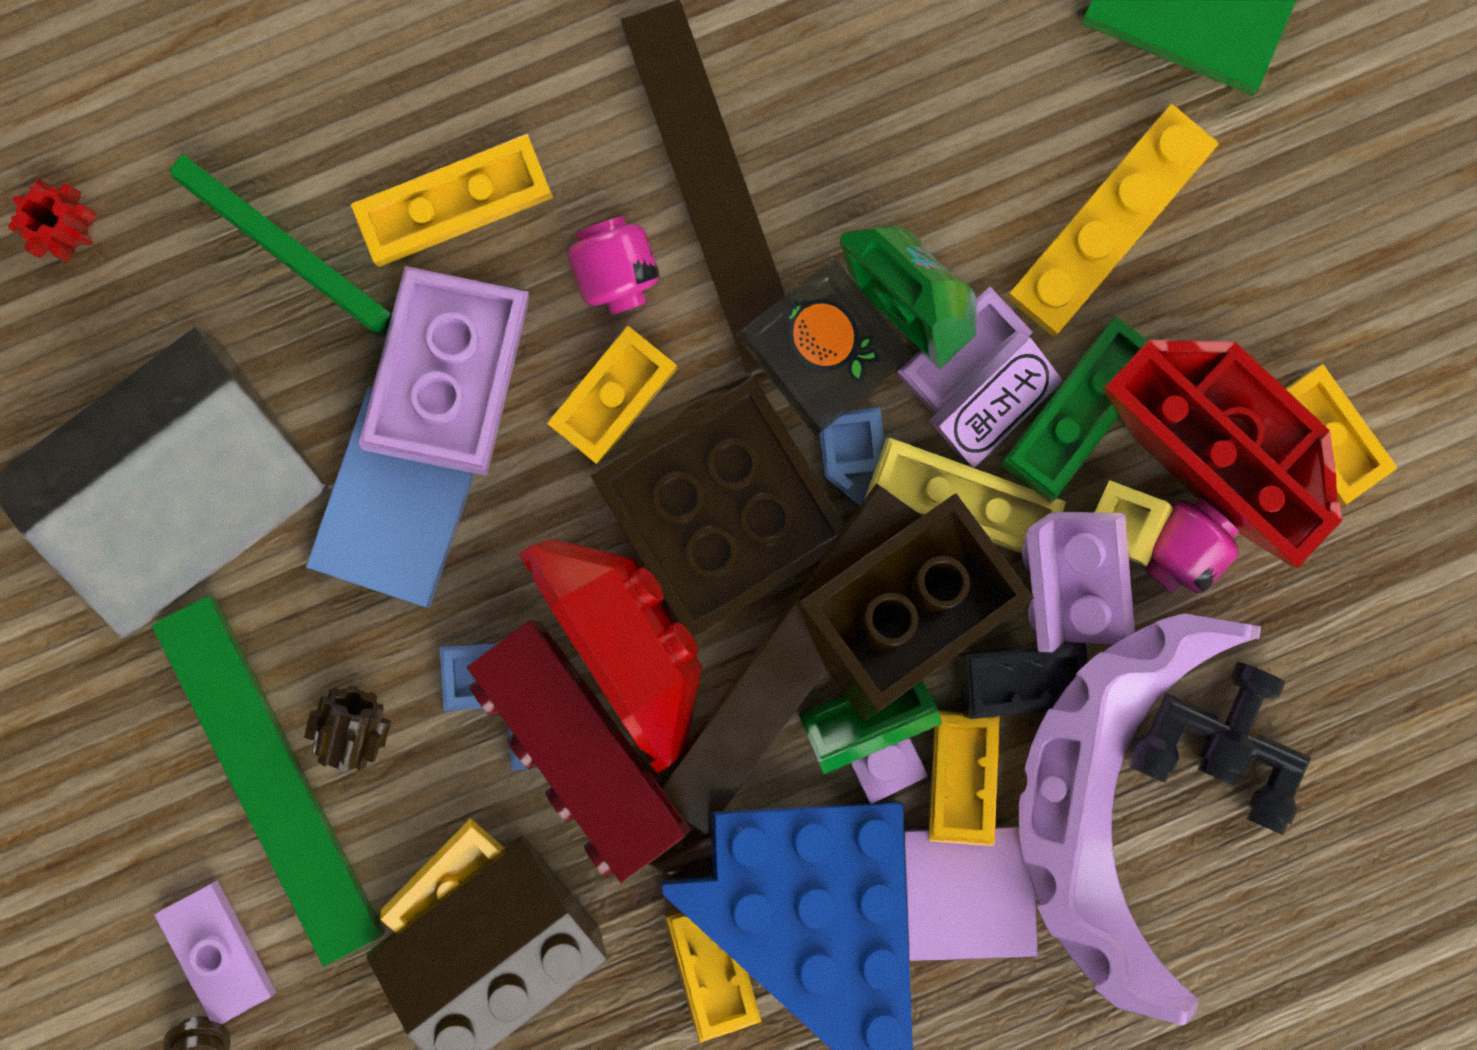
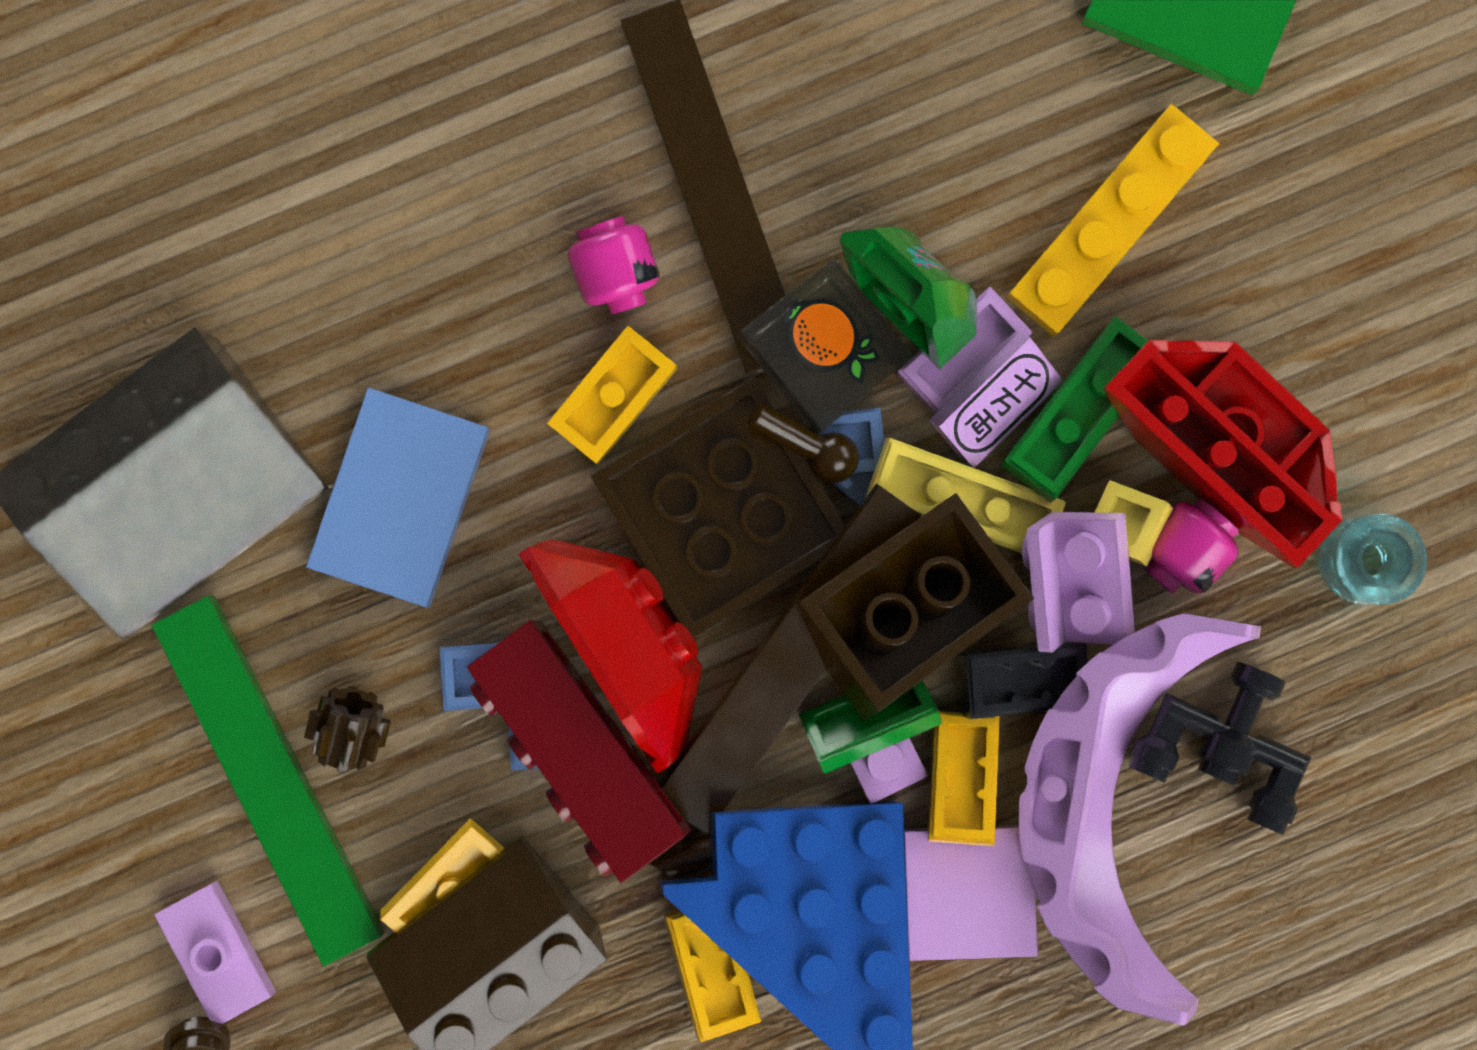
(37, 208): red gear -> none
(281, 245): green tile -> none
(444, 371): lavender tile -> none
(451, 201): yellow plate -> none
(830, 456): none -> dark brown bar
(1356, 450): yellow plate -> none
(1401, 554): none -> clear light blue wheel

